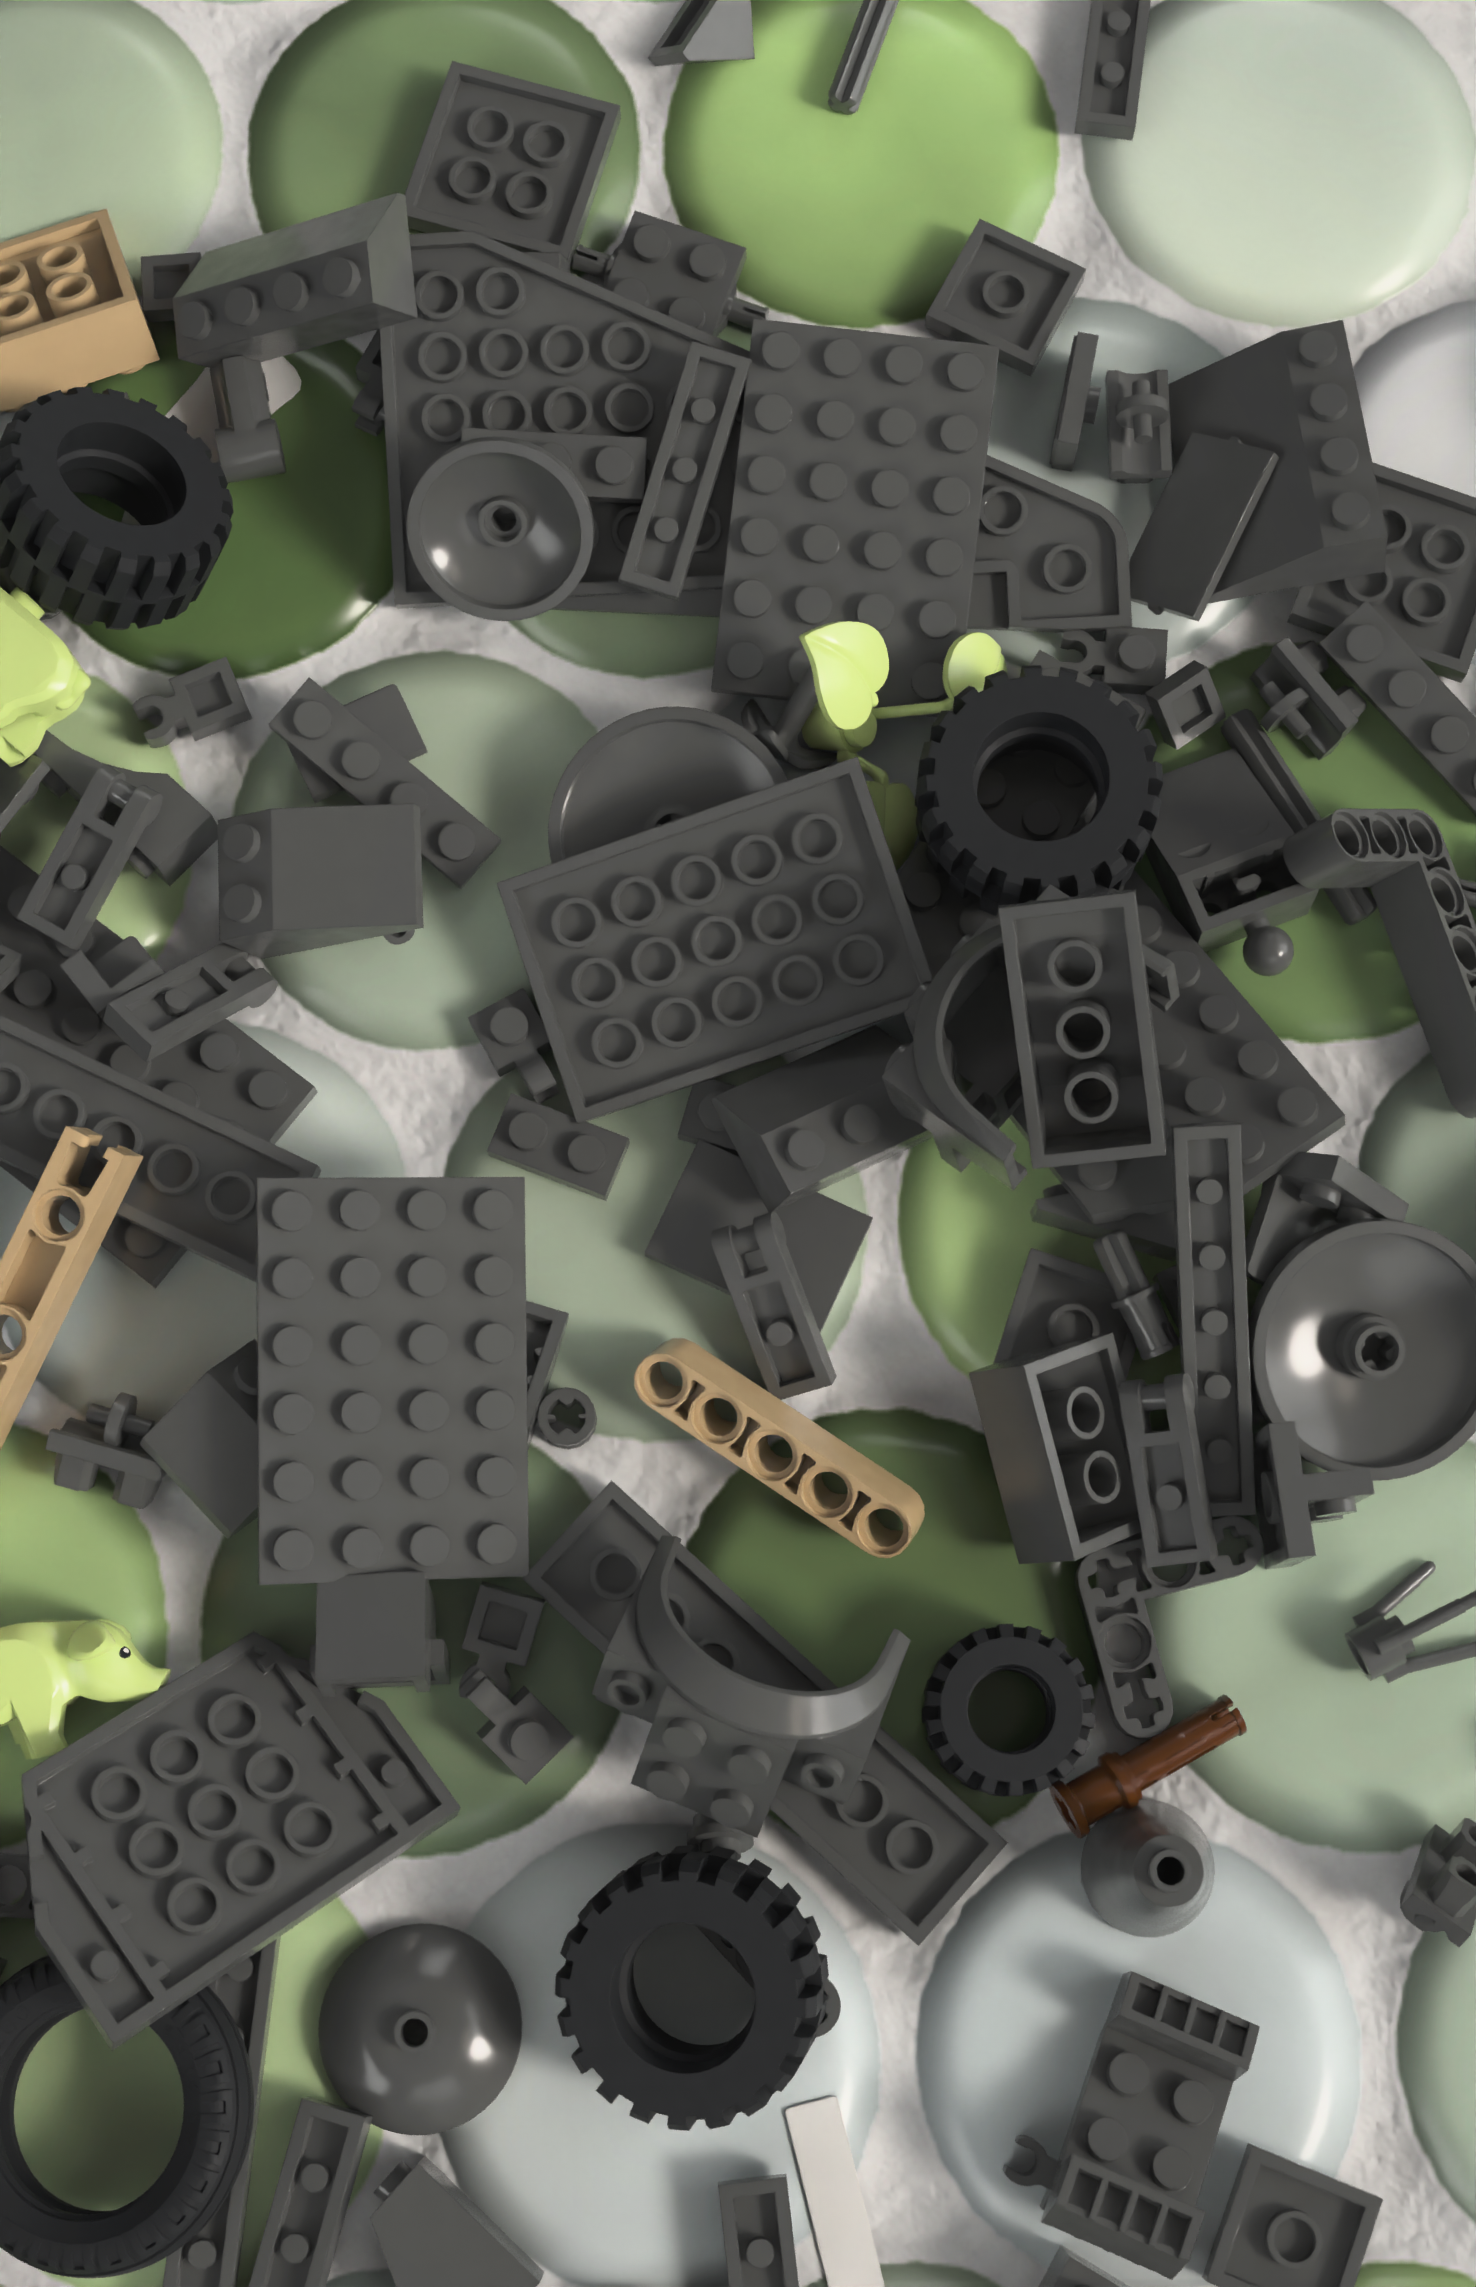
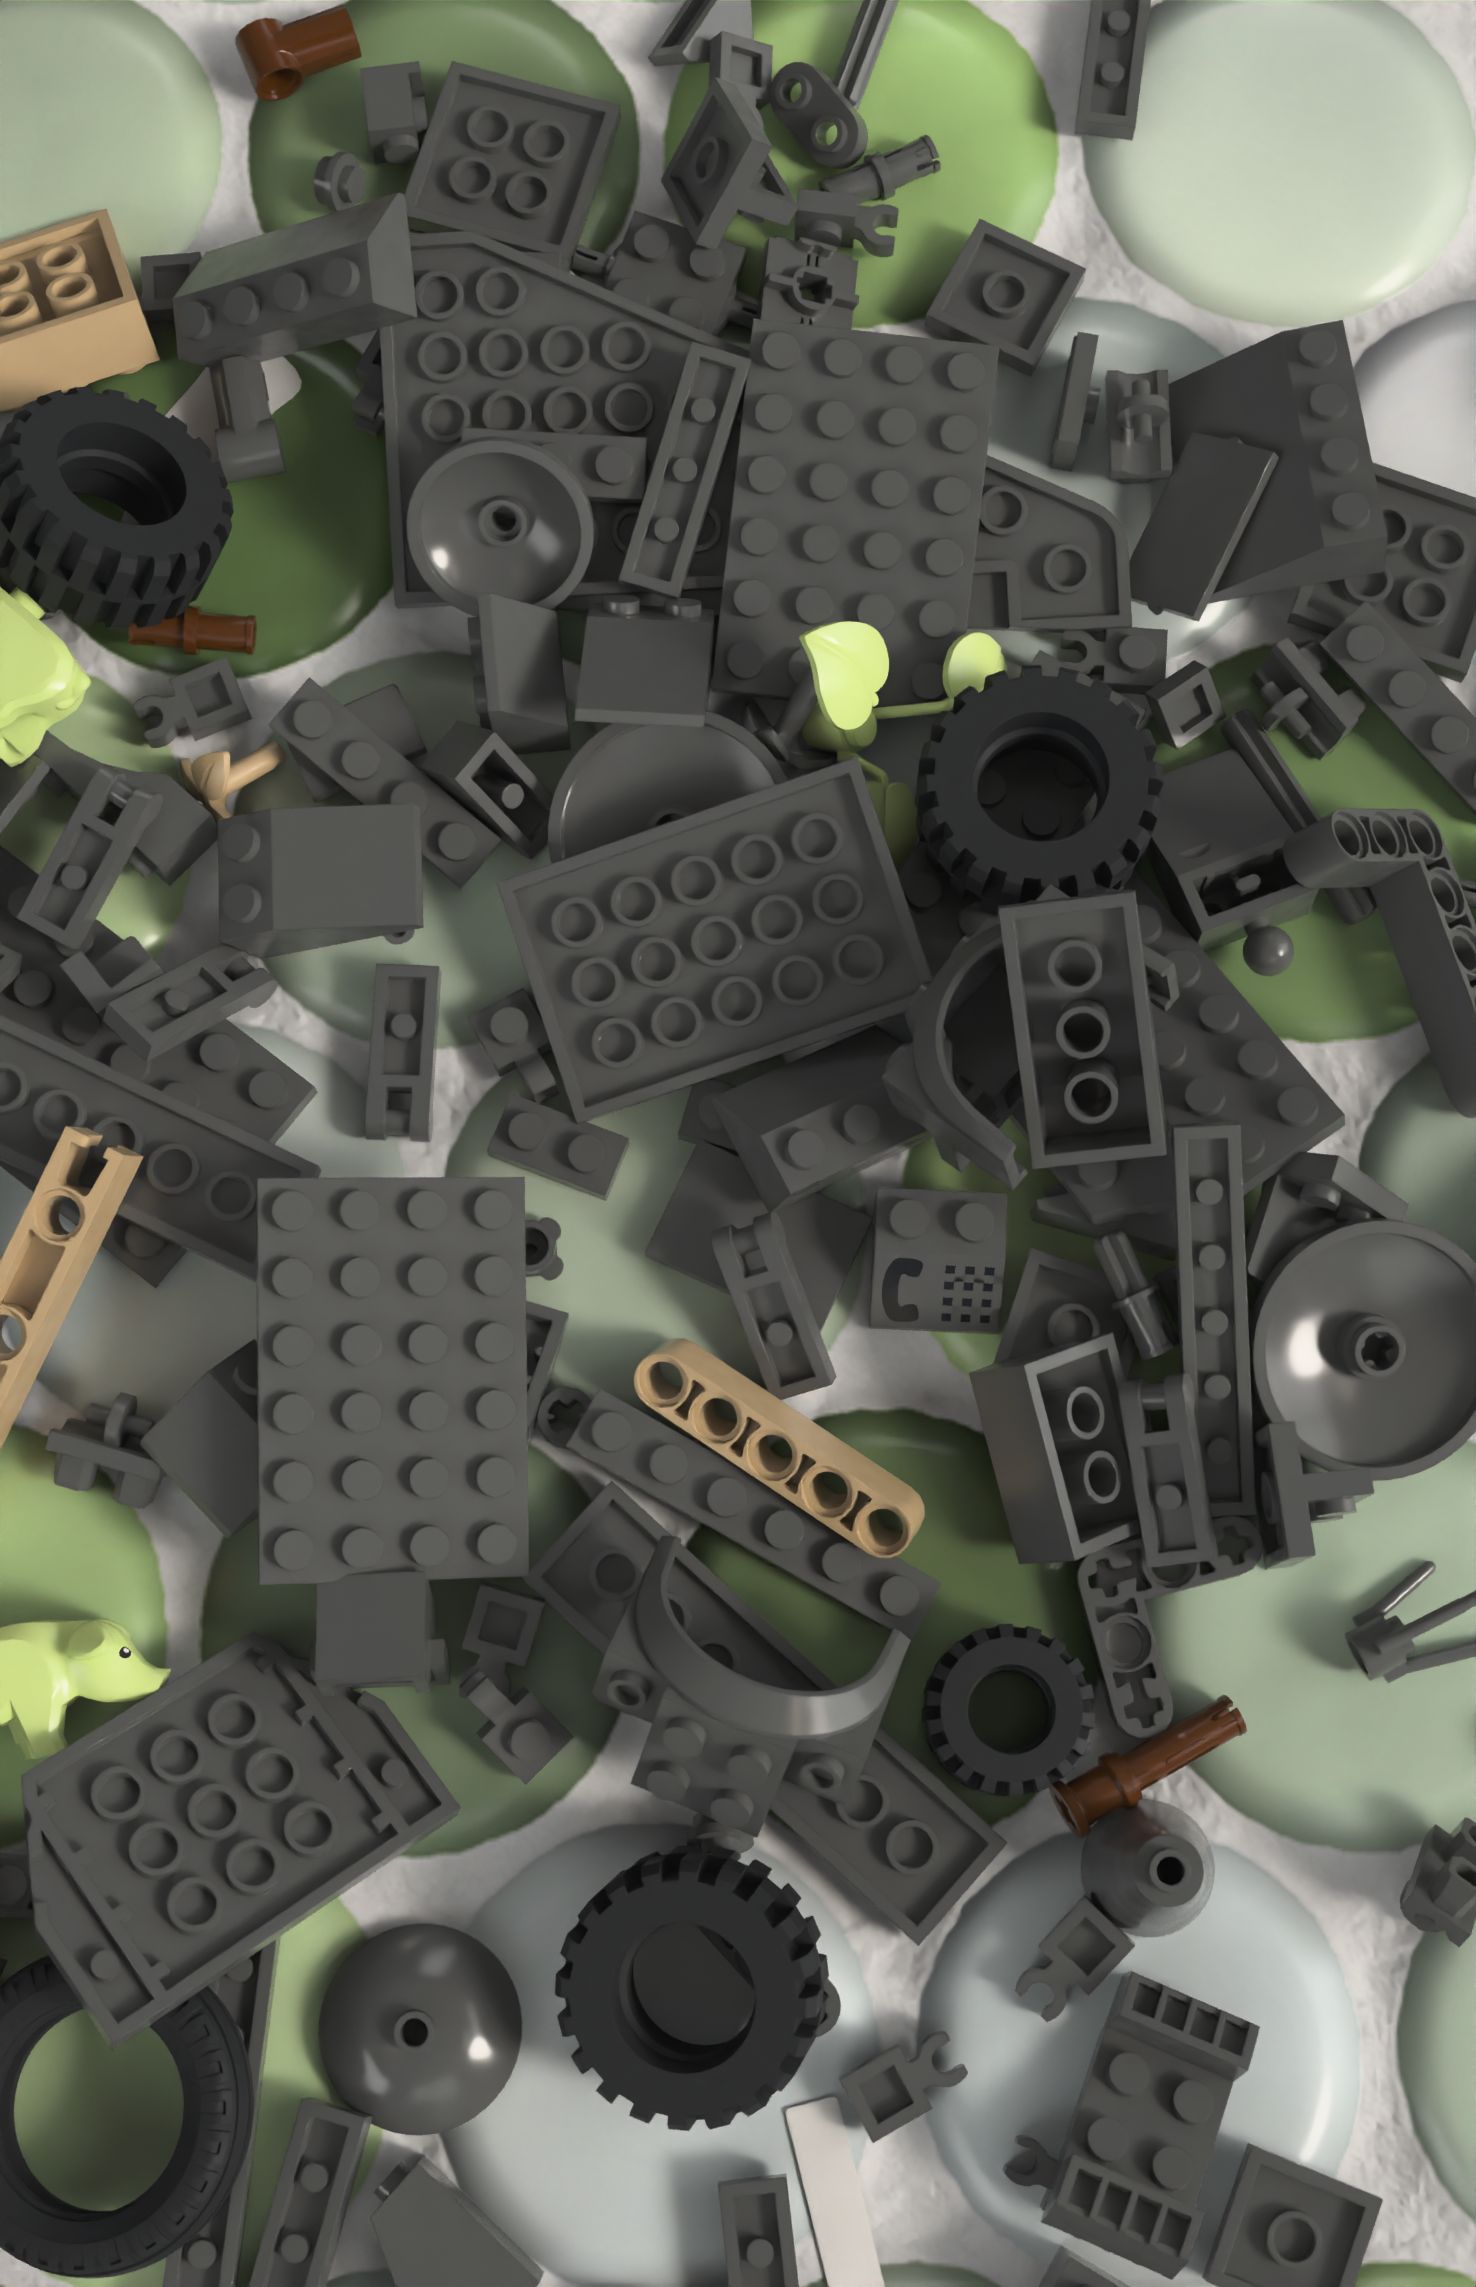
(198, 631): none -> reddish brown pin
(214, 779): none -> tan plant
(283, 55): none -> reddish brown piece
(339, 181): none -> dark grey plate
(394, 111): none -> dark grey brick
(403, 1050): none -> dark grey plate
(492, 785): none -> dark grey slope
(519, 674): none -> dark grey slope
(544, 1237): none -> dark grey plate
(646, 663): none -> dark grey slope
(725, 169): none -> dark grey bracket
(745, 65): none -> dark grey plate
(750, 1514): none -> dark grey plate
(811, 266): none -> dark grey piece
(815, 112): none -> dark grey plate
(839, 220): none -> dark grey plate
(886, 172): none -> dark grey pin
(890, 2089): none -> dark grey plate
(937, 1260): none -> dark grey slope
(1081, 1951): none -> dark grey plate

